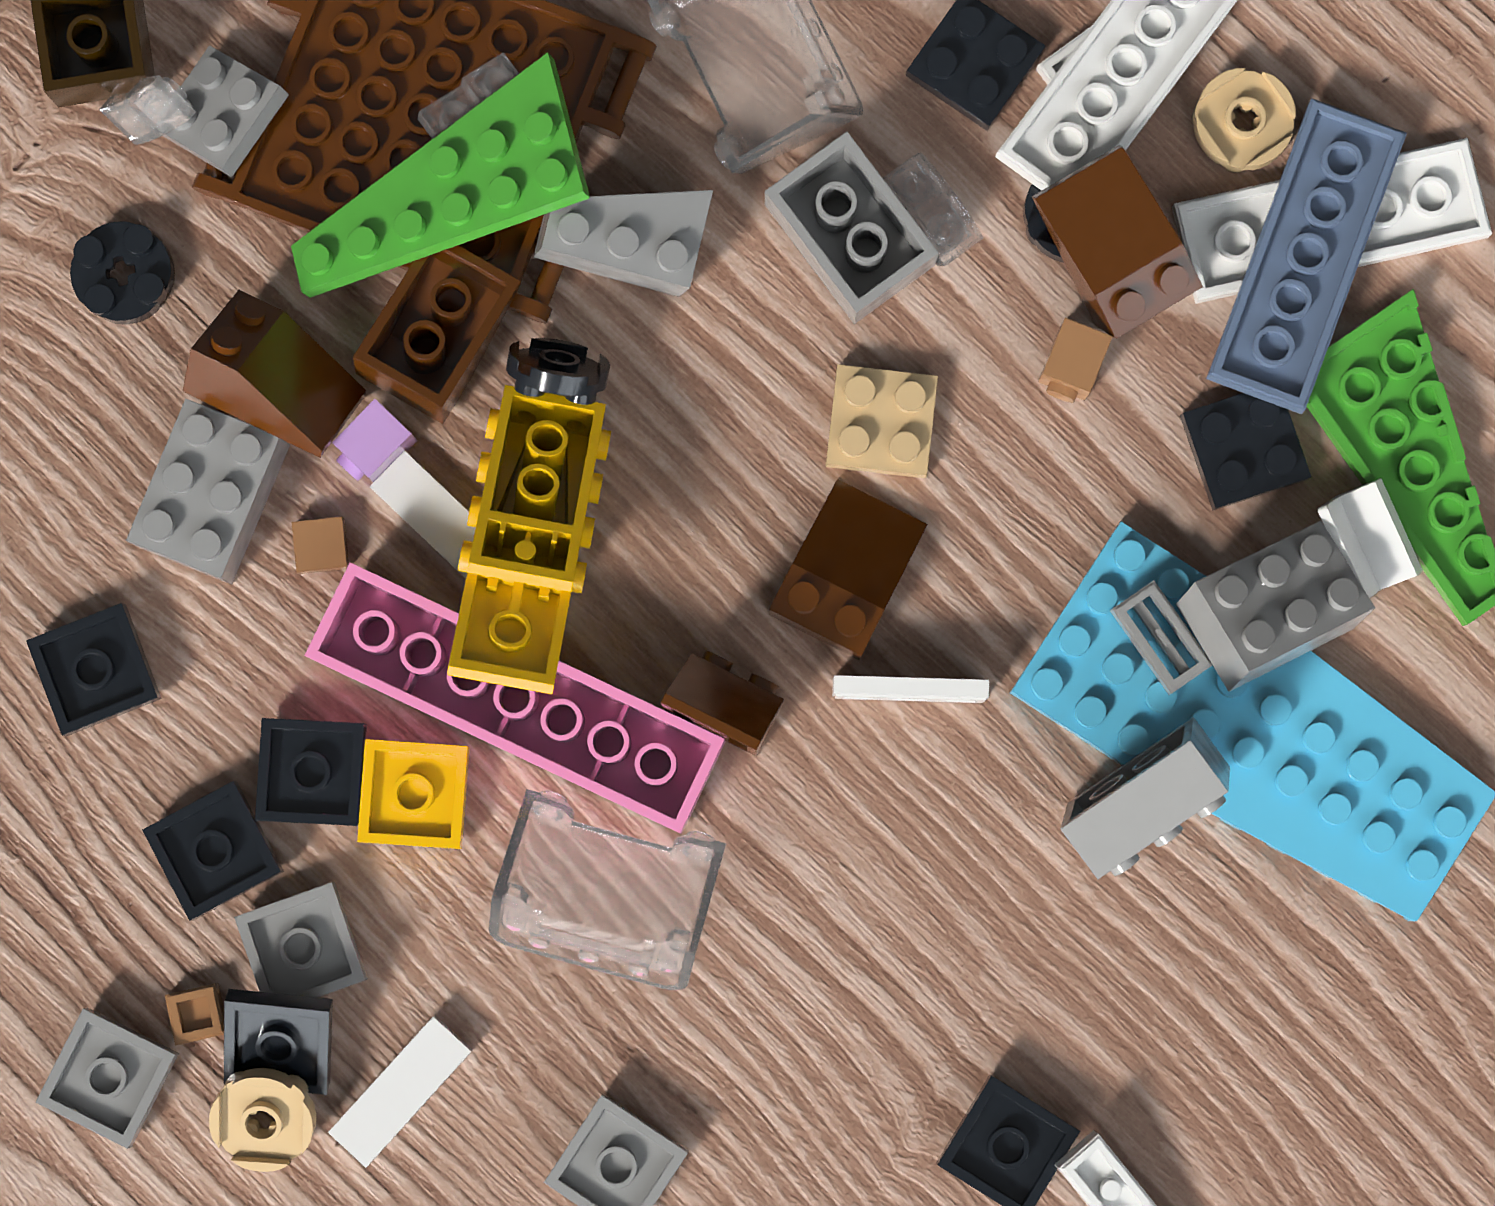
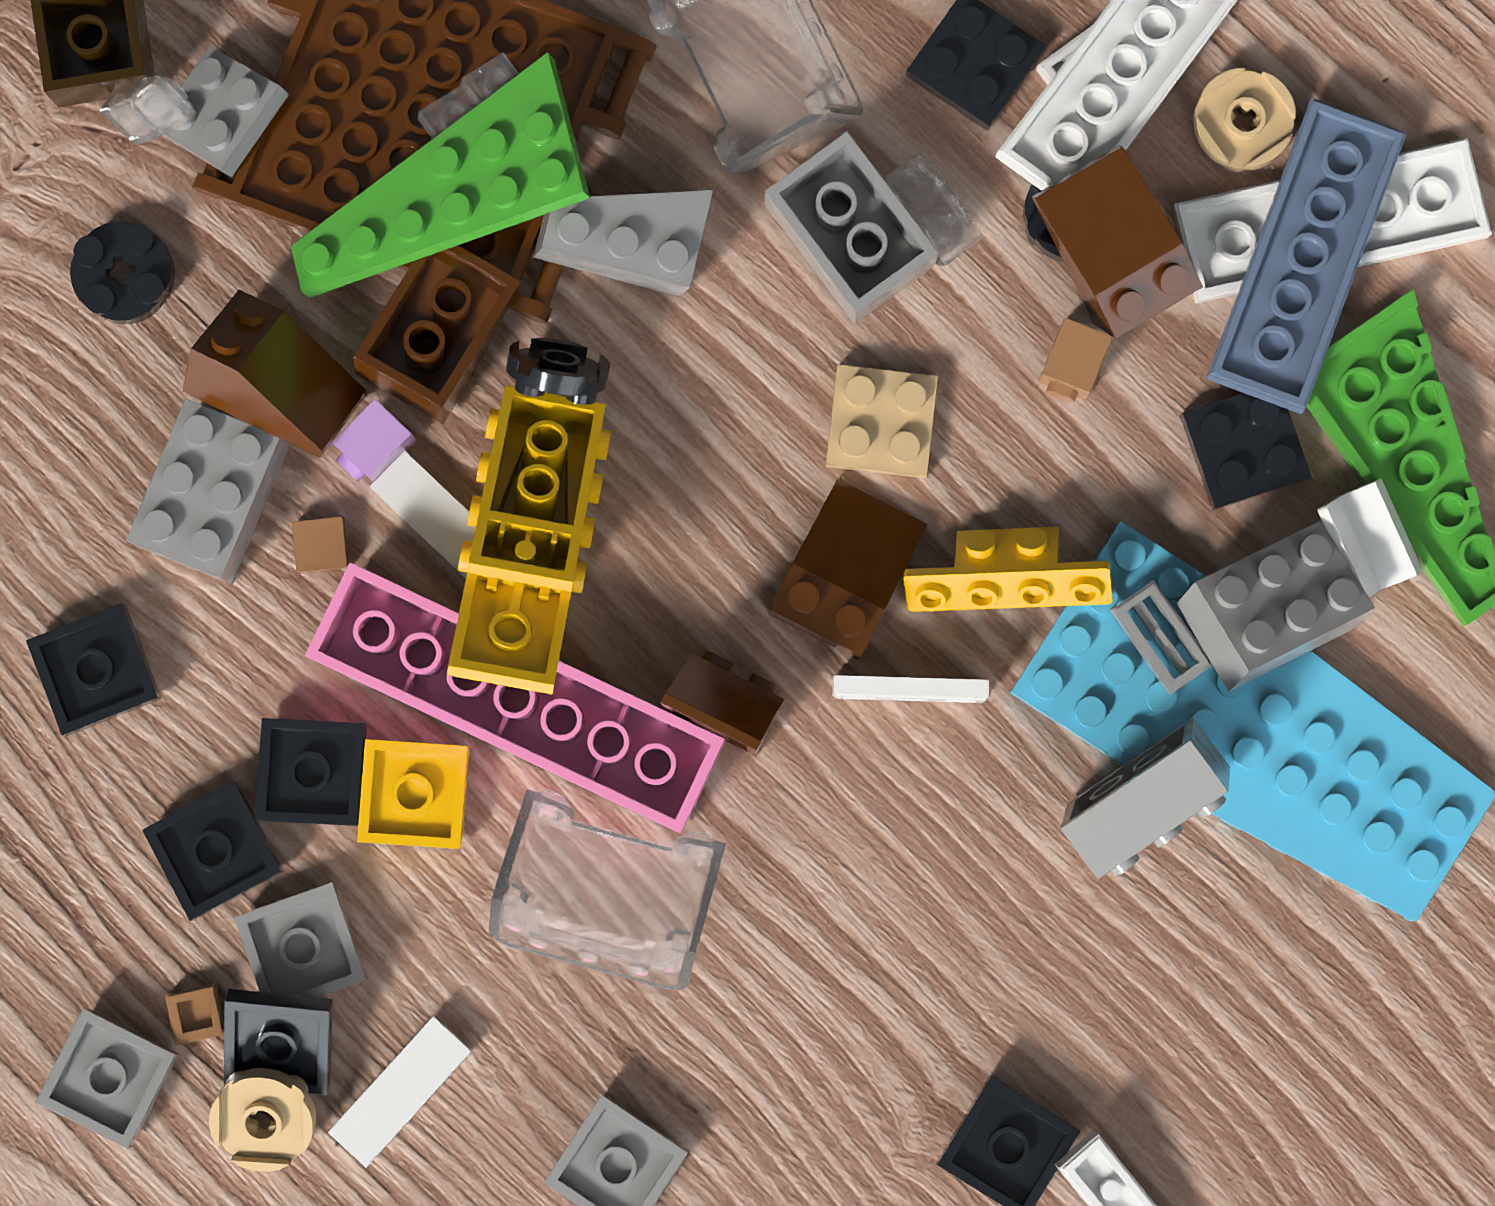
(1008, 572): none -> yellow bracket

